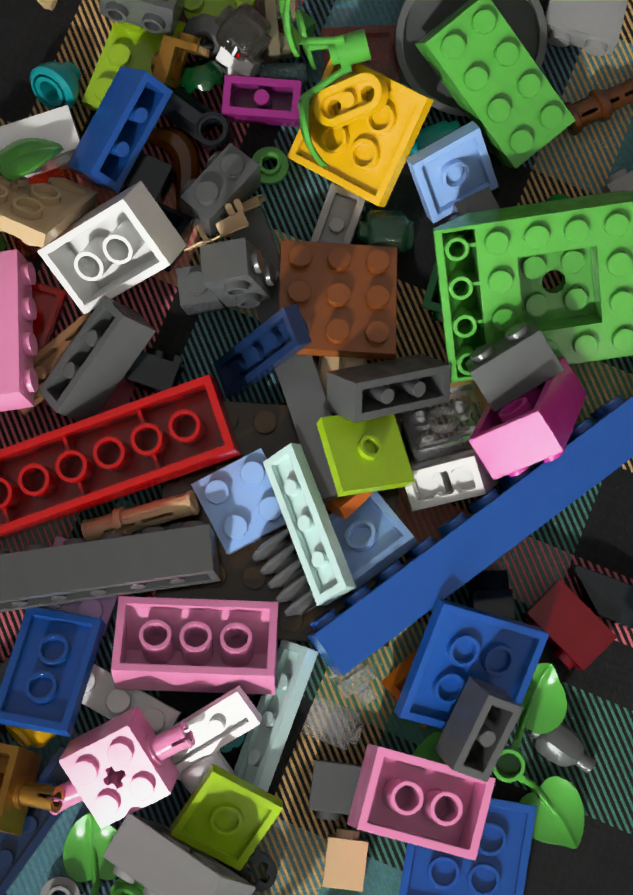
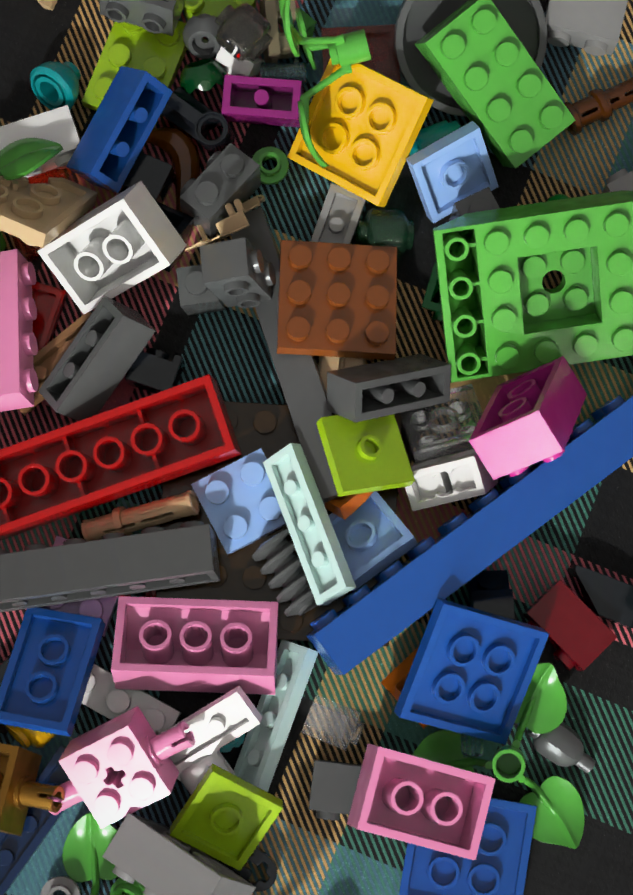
(172, 56): pearl gold bracket -> none
(262, 351): dark blue plate -> none
(345, 860): tan brick -> none
(353, 99): yellow plate -> none
(356, 682): clear tile -> none
(478, 729): dark grey brick -> none
(513, 365): dark grey brick -> none

